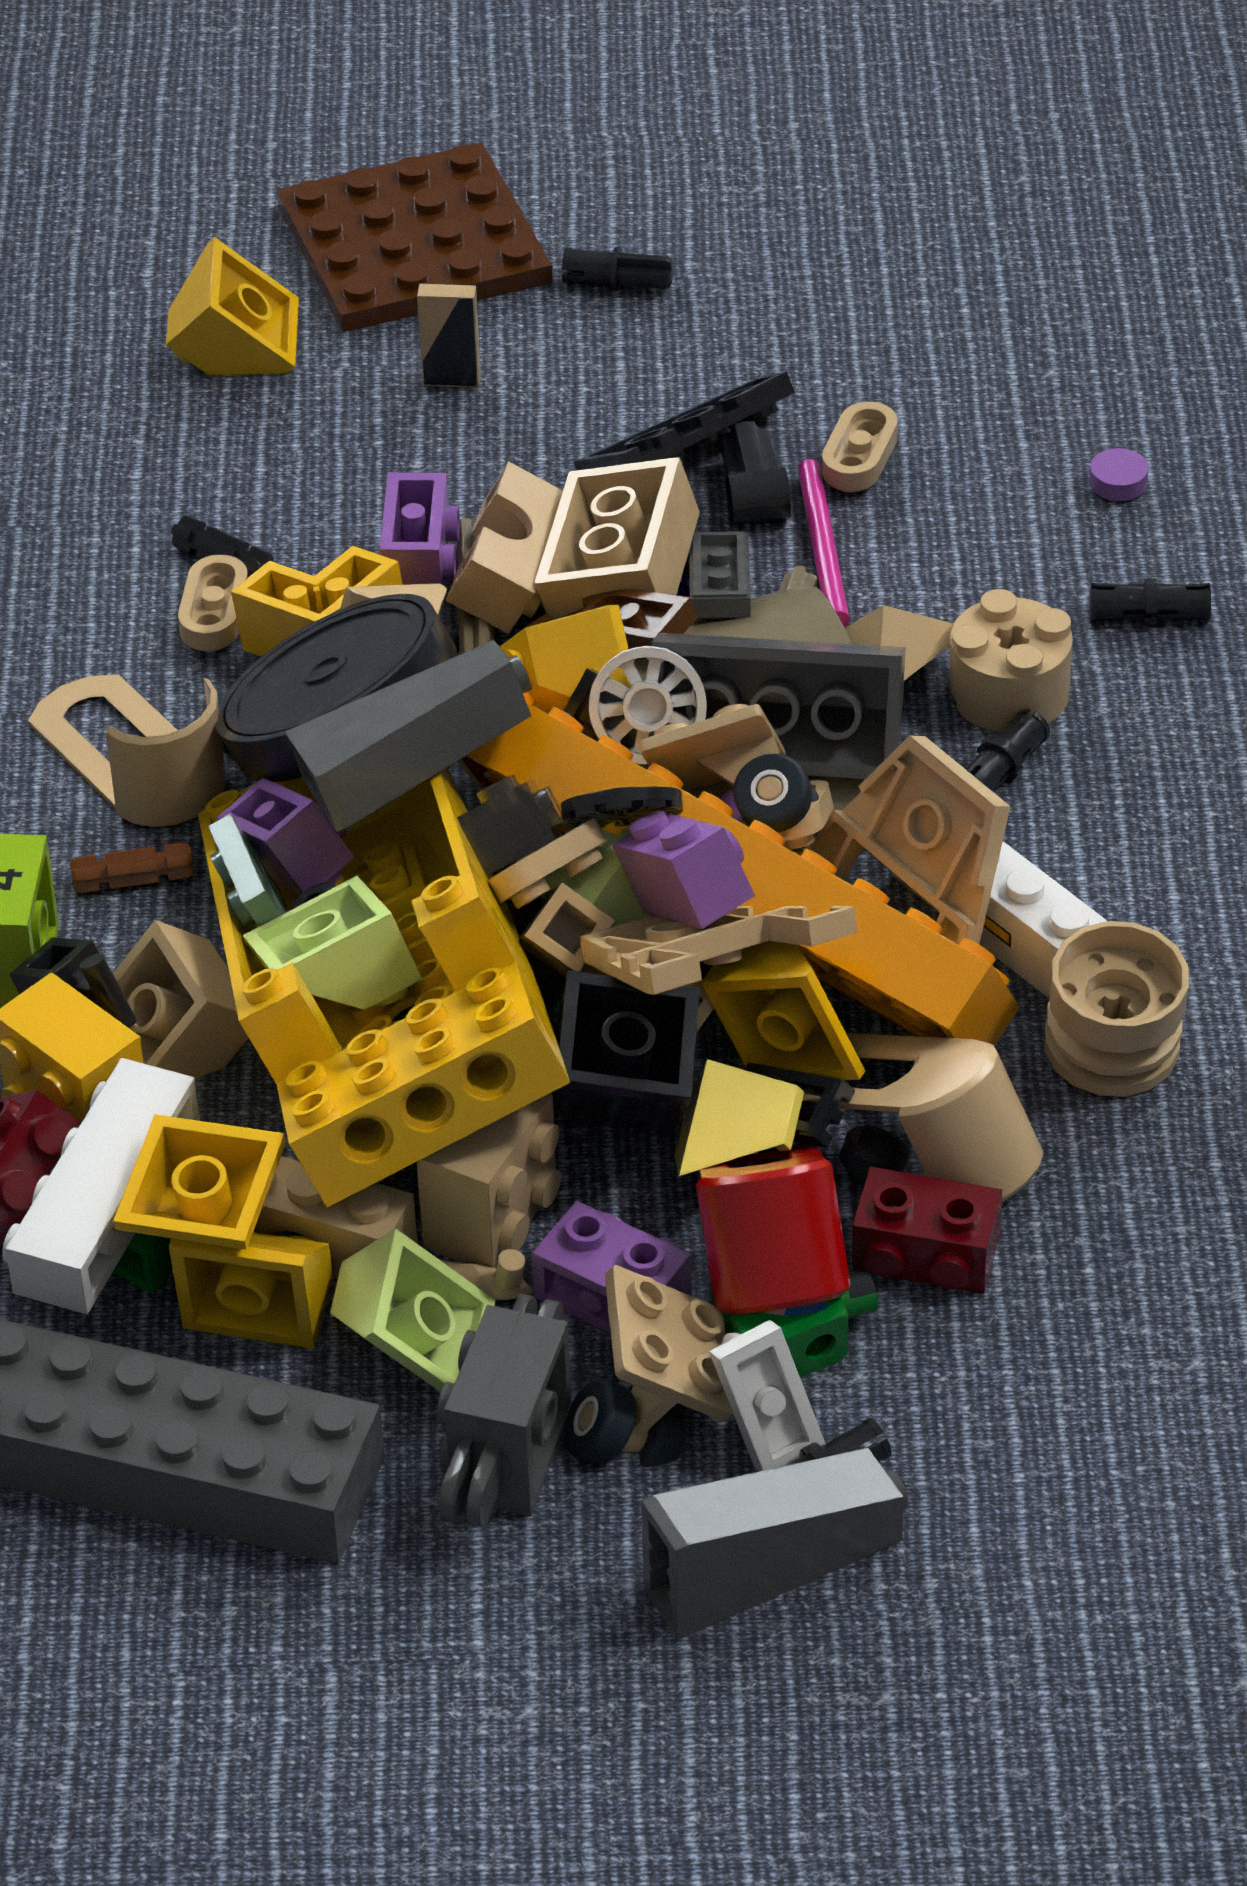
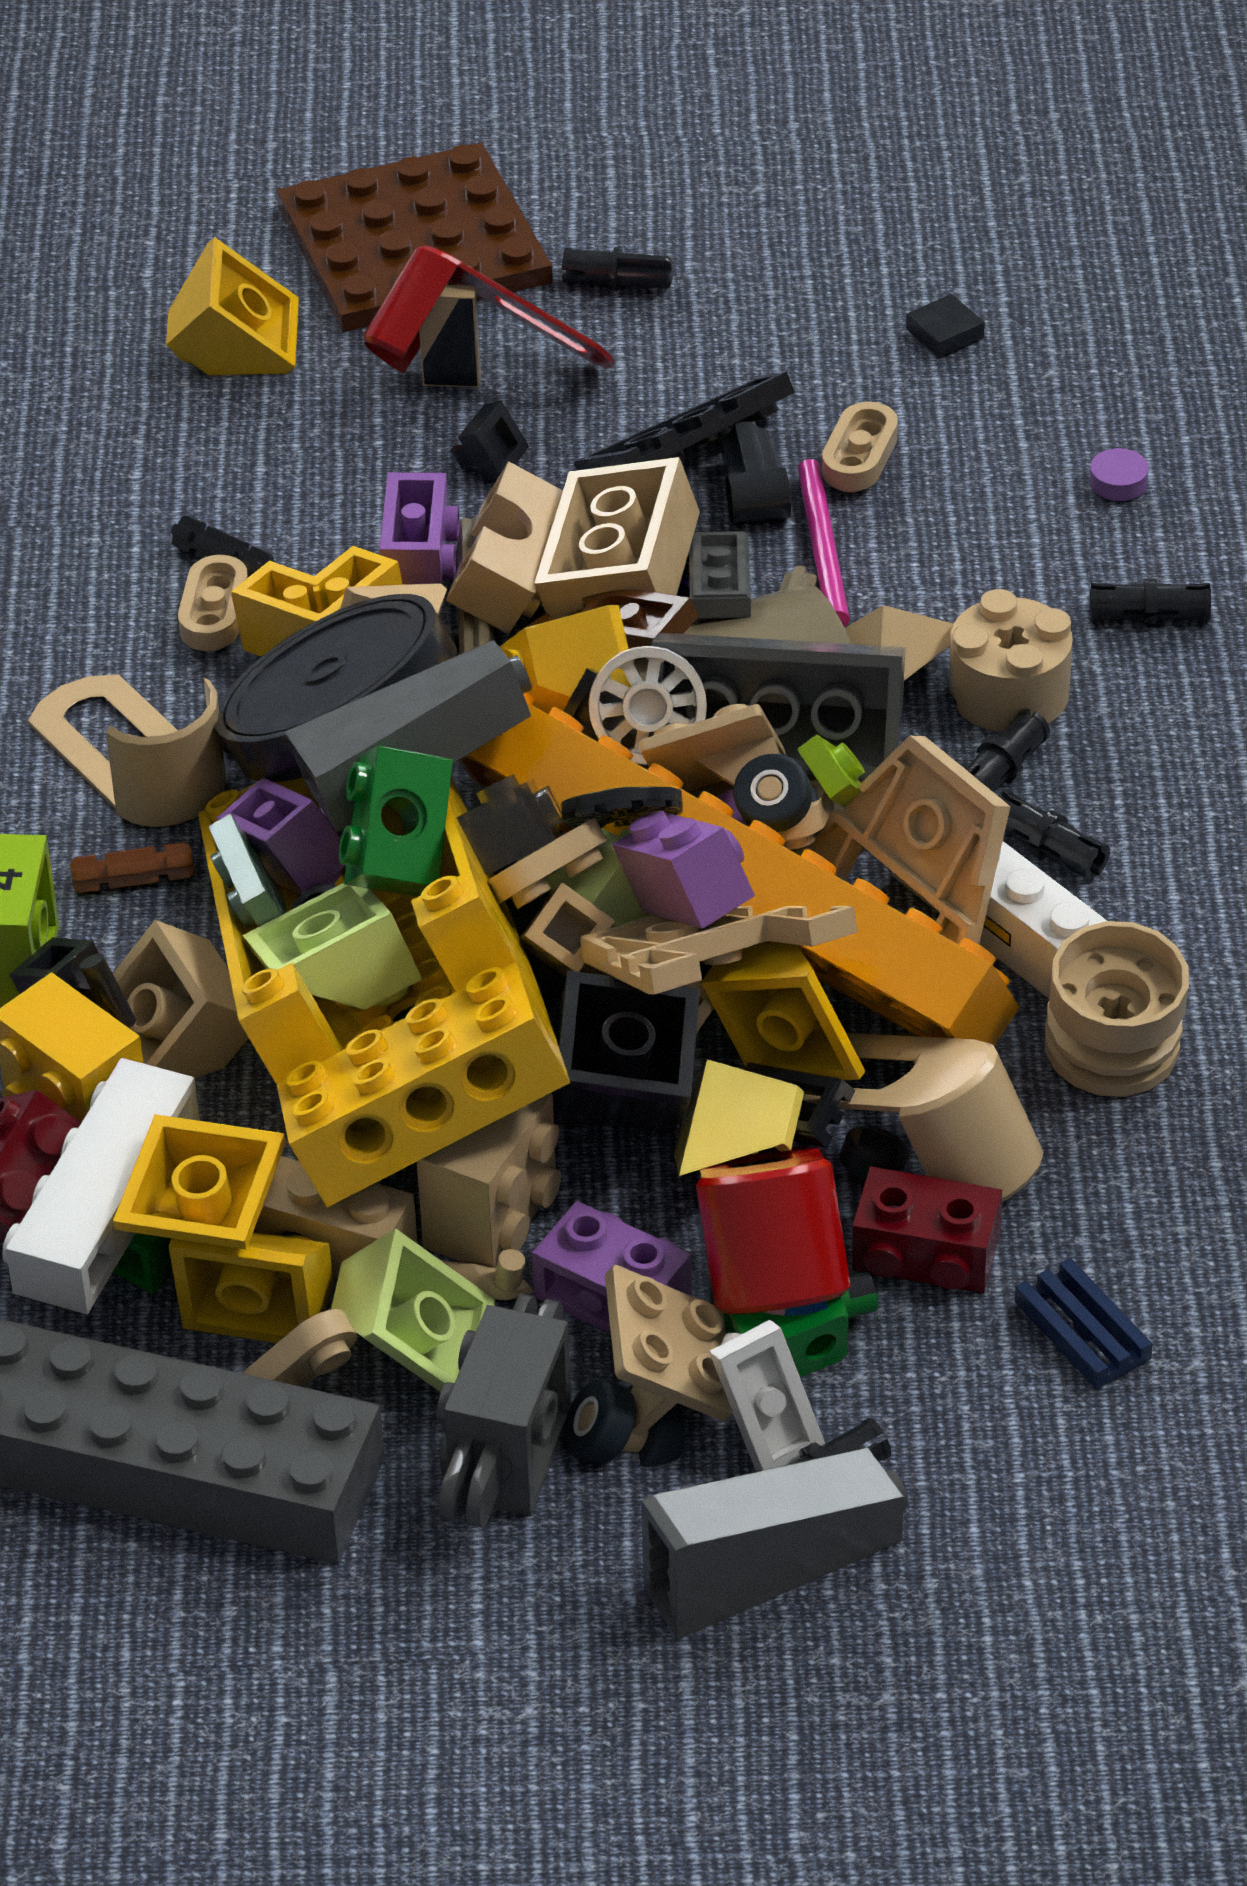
(308, 1350): none -> tan plate
(396, 326): none -> red piece
(419, 791): none -> green brick
(490, 442): none -> black tile
(834, 768): none -> lime plate
(945, 325): none -> black tile
(1052, 837): none -> black pin
(1093, 1318): none -> dark blue tile

